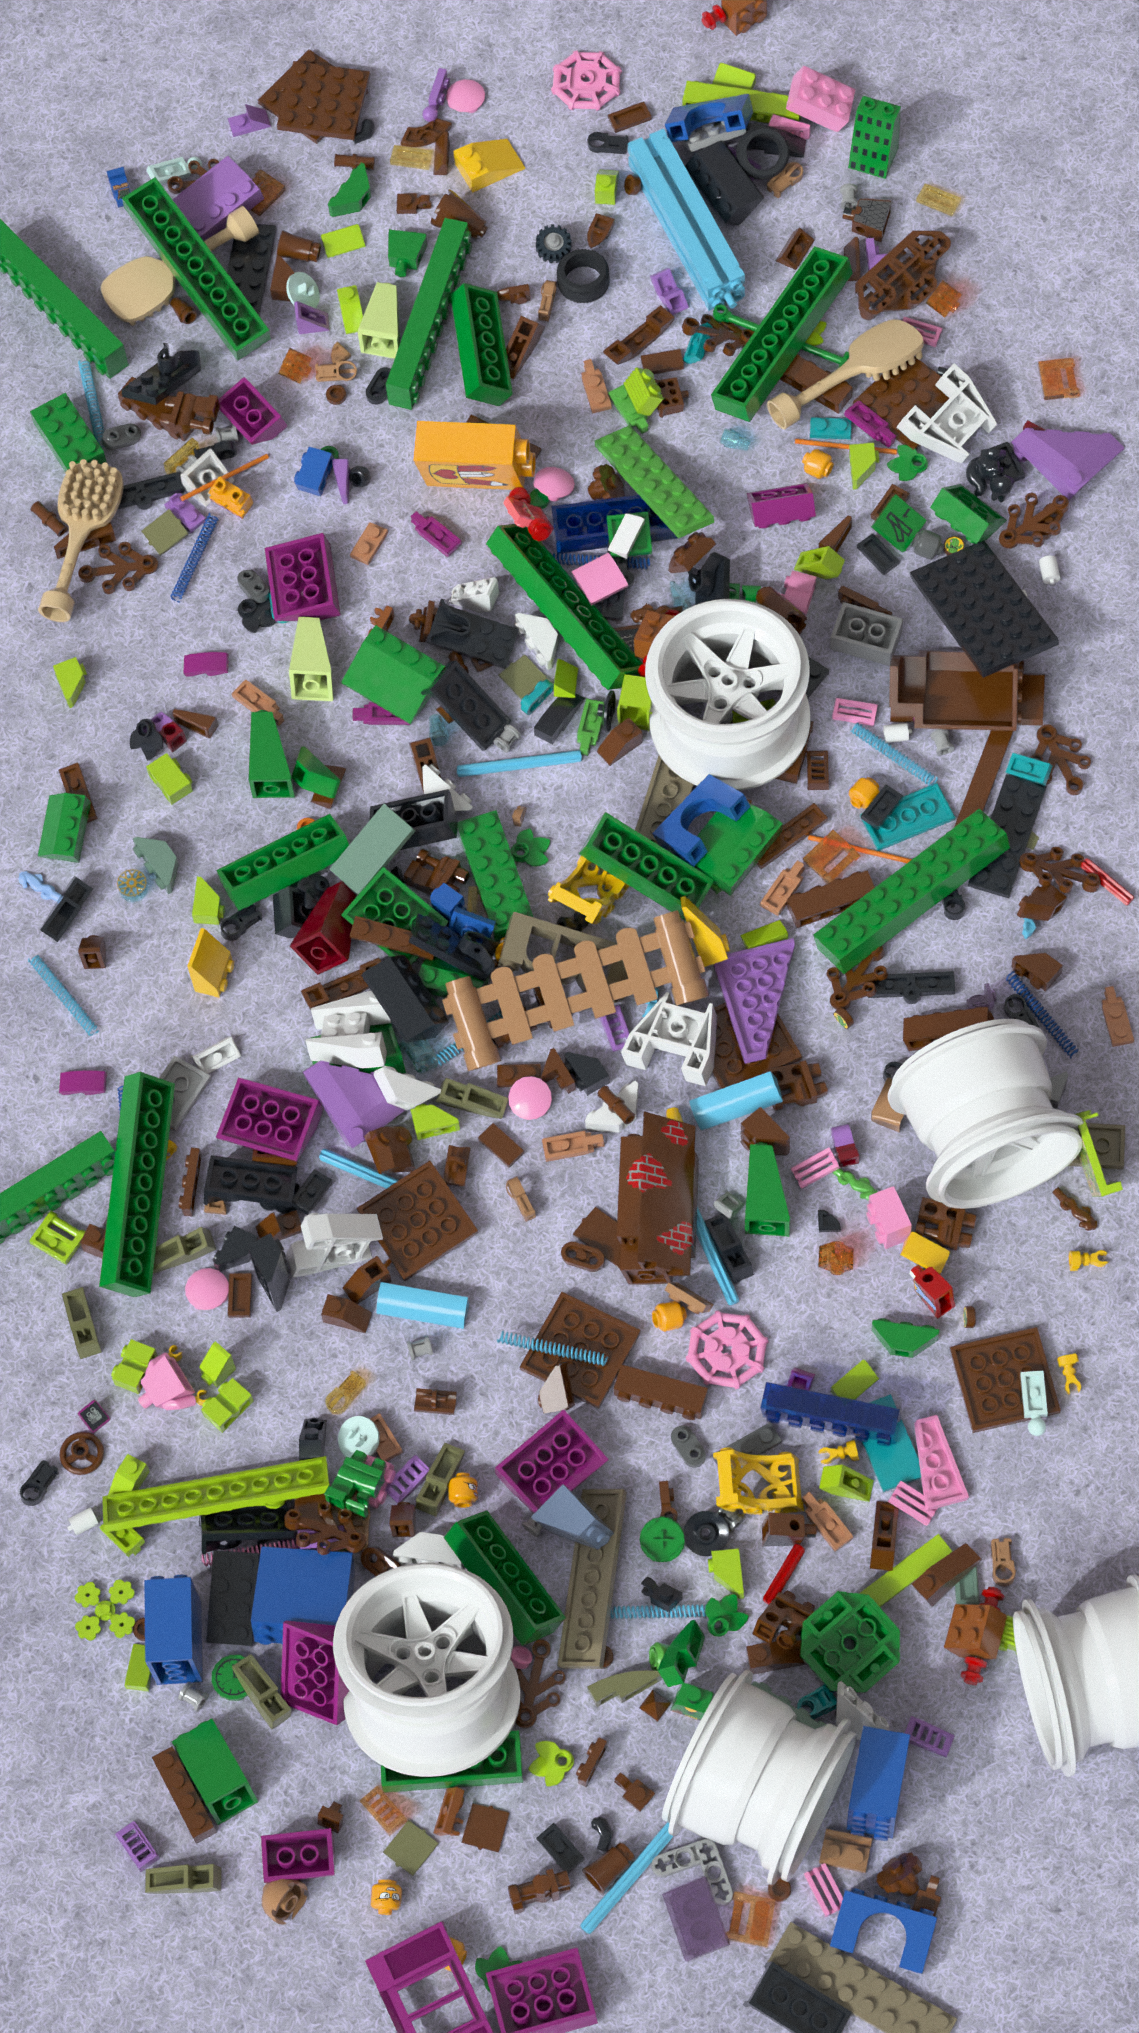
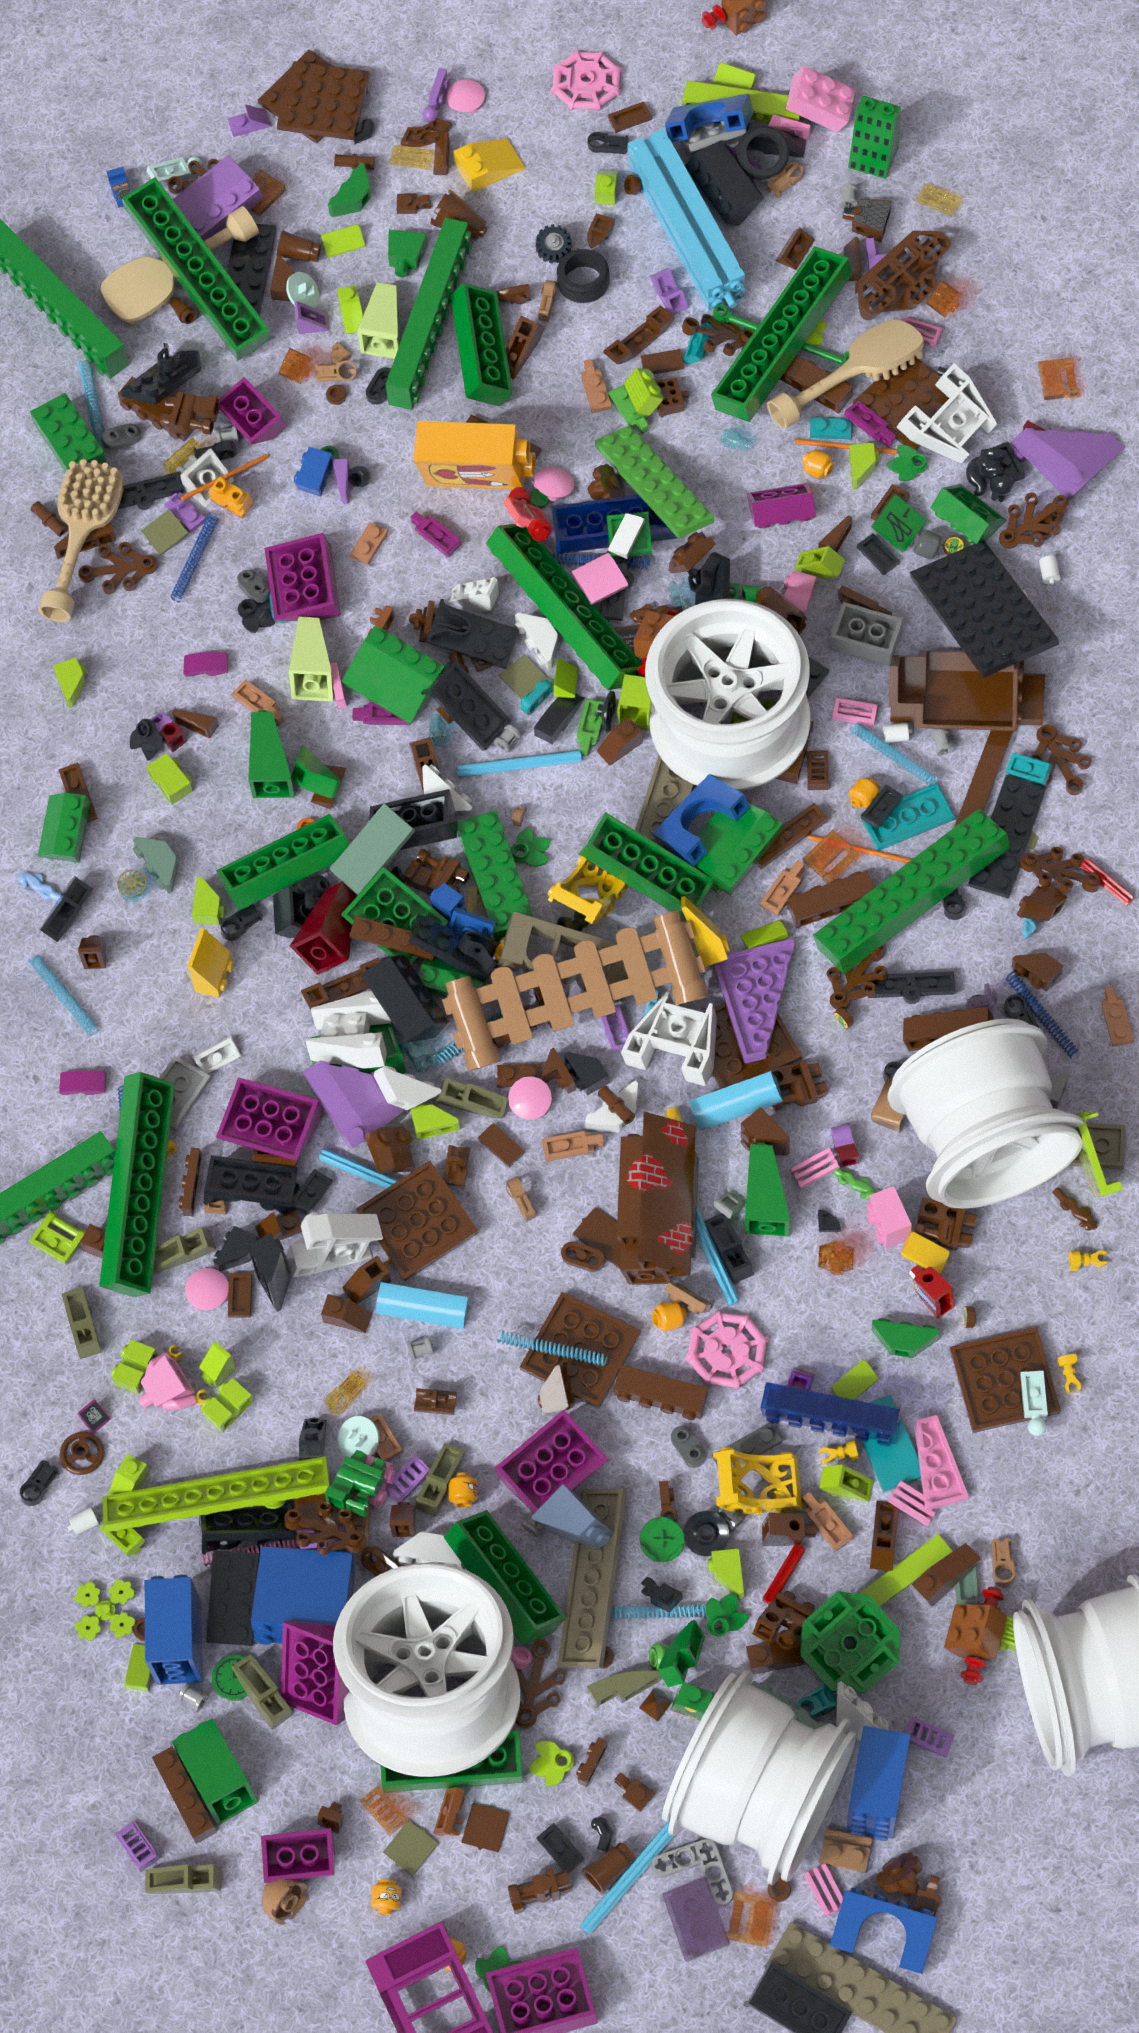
(338, 686): none -> bright pink tile

